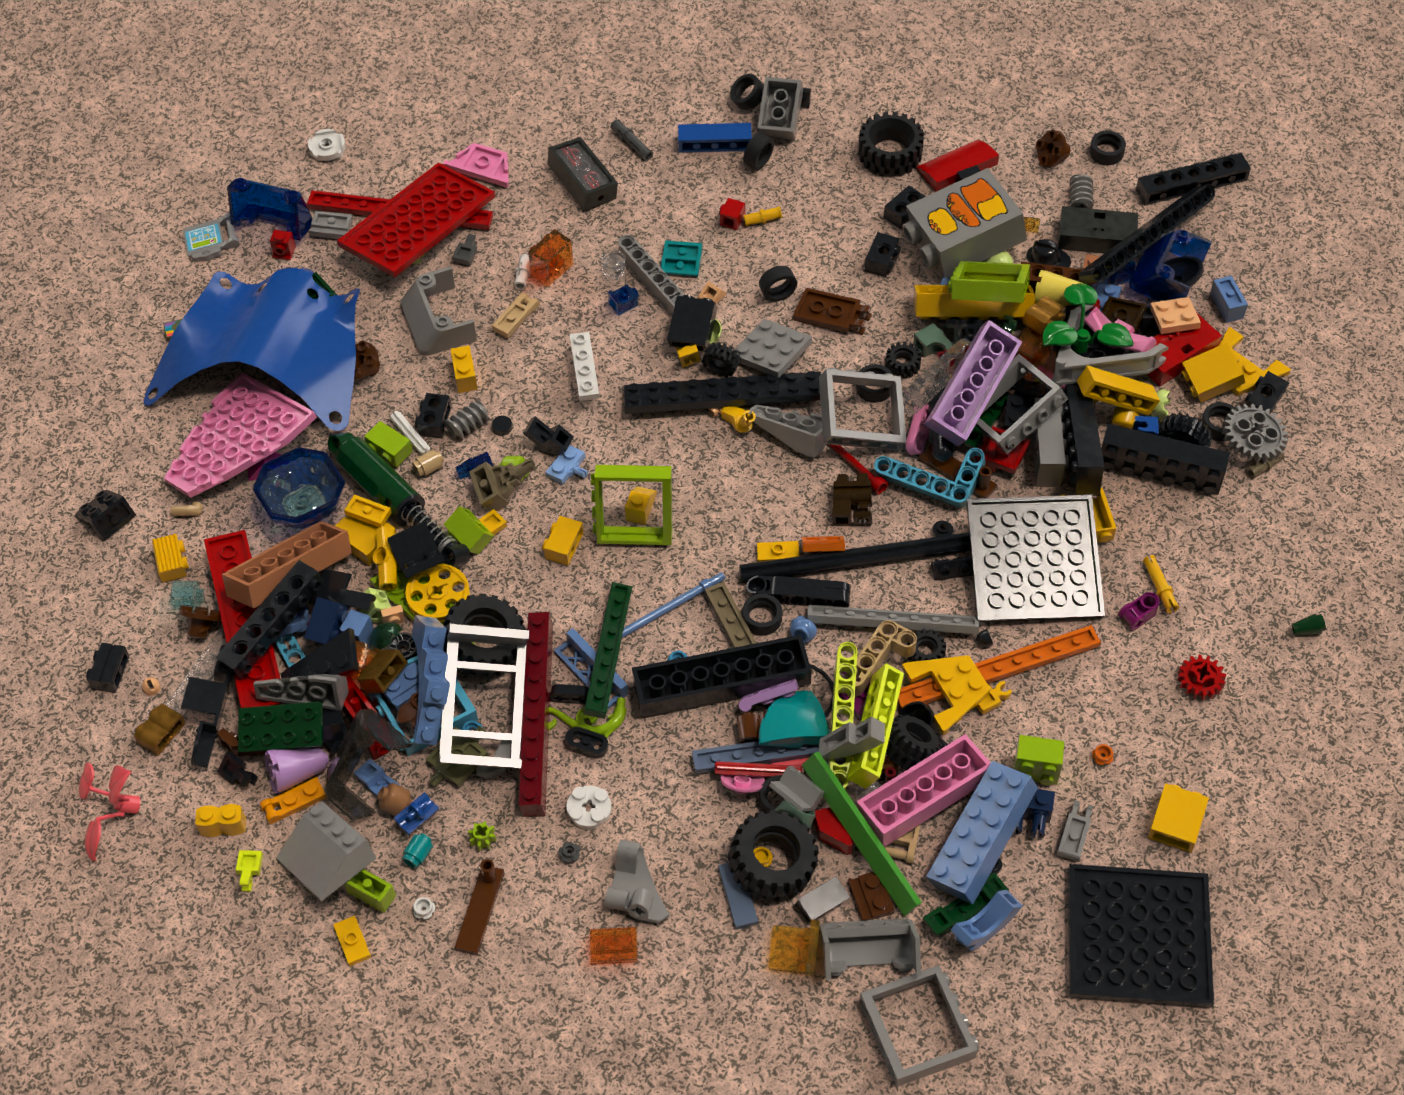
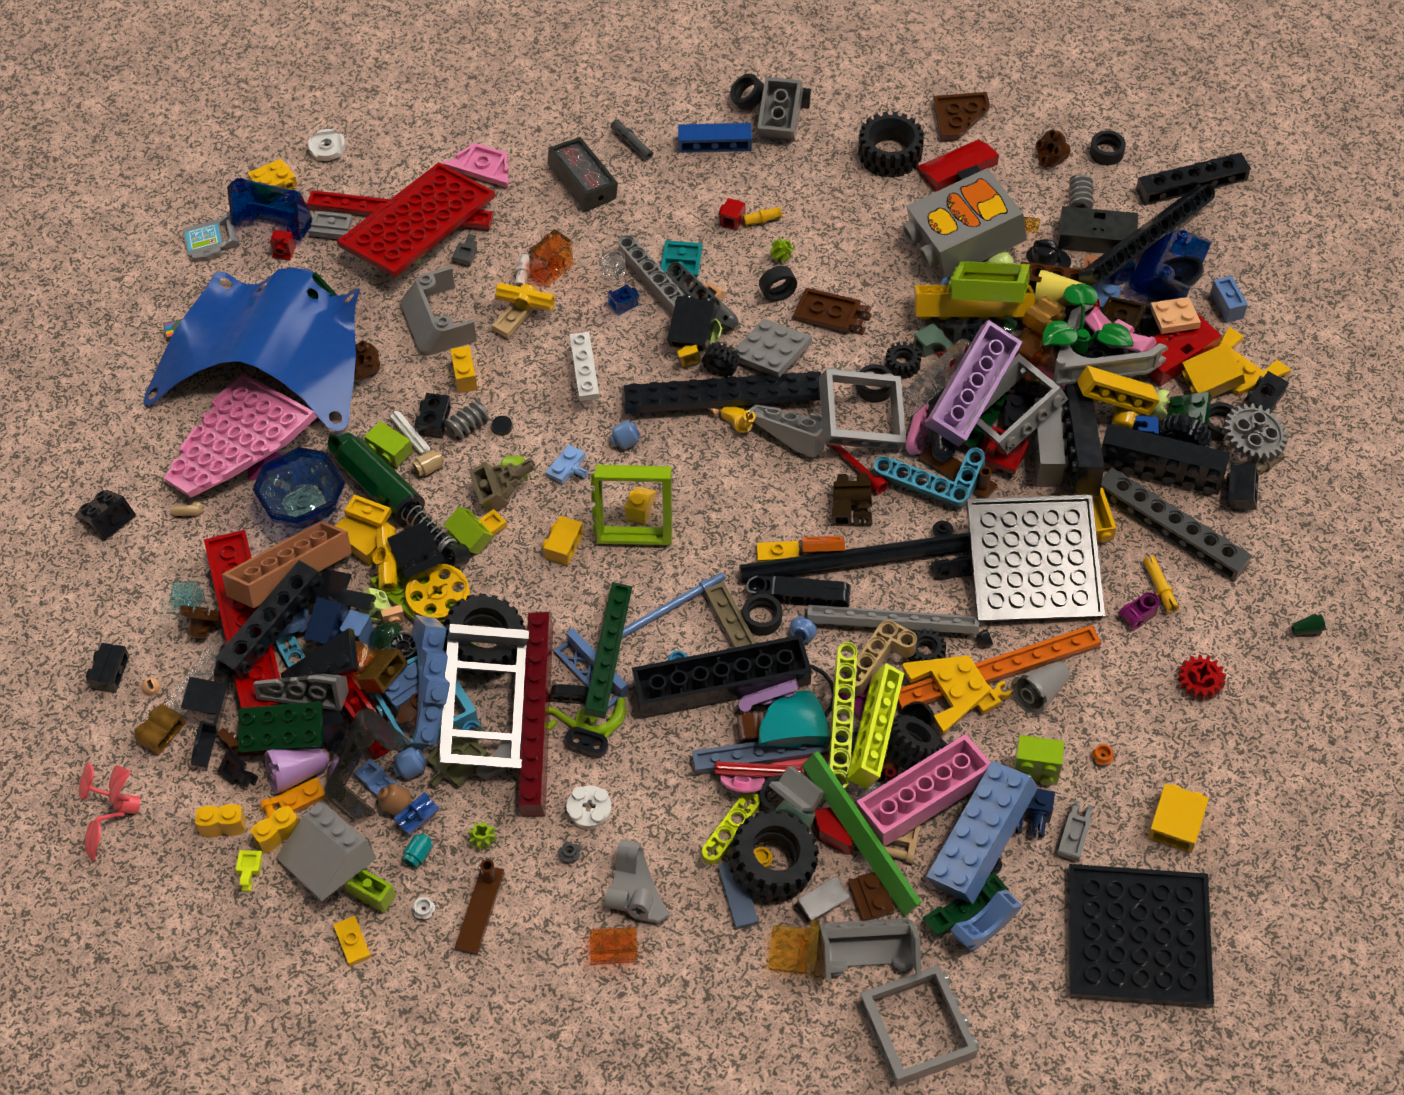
(169, 557): yellow brick -> none
(273, 830): none -> yellow brick
(274, 174): none -> yellow plate
(409, 763): none -> medium blue head
(463, 469): clear blue hinge -> none
(525, 296): none -> yellow piece
(548, 440): black brick -> none
(625, 435): none -> medium blue head
(724, 314): none -> dark grey piece
(730, 827): none -> neon yellow beam
(758, 151): black tyre -> none
(781, 250): none -> lime gear
(852, 739): light grey slope -> none
(882, 254): black brick -> none
(896, 210): black brick -> none
(959, 112): none -> reddish brown plate
(1039, 687): none -> light grey cone
(1178, 533): none -> dark grey brick
(1196, 405): none -> dark green plate
(1243, 487): none -> black brick

